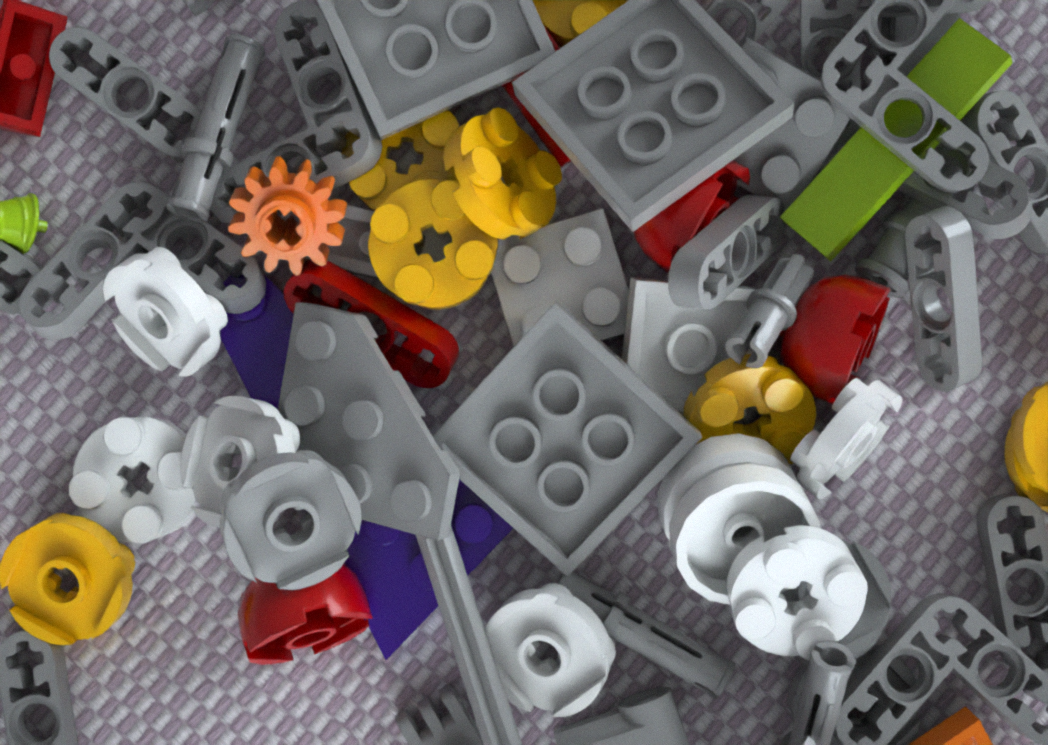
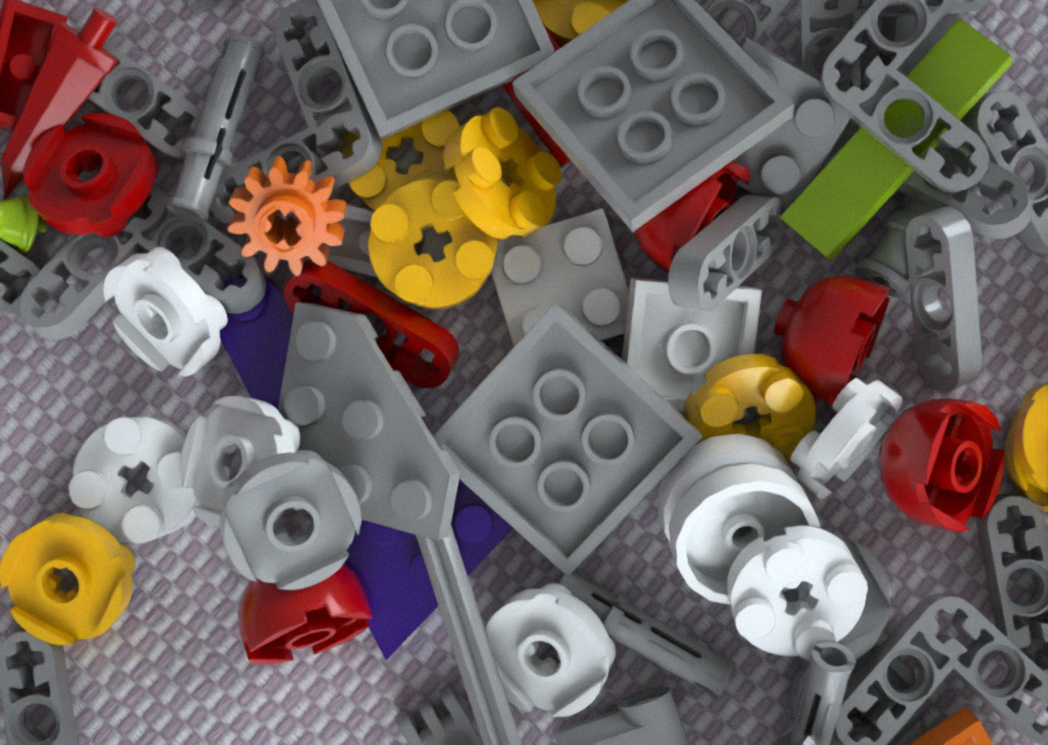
(65, 81): none -> red bar
(106, 199): none -> red plate
(770, 310): light grey axle -> none
(942, 462): none -> red cylinder

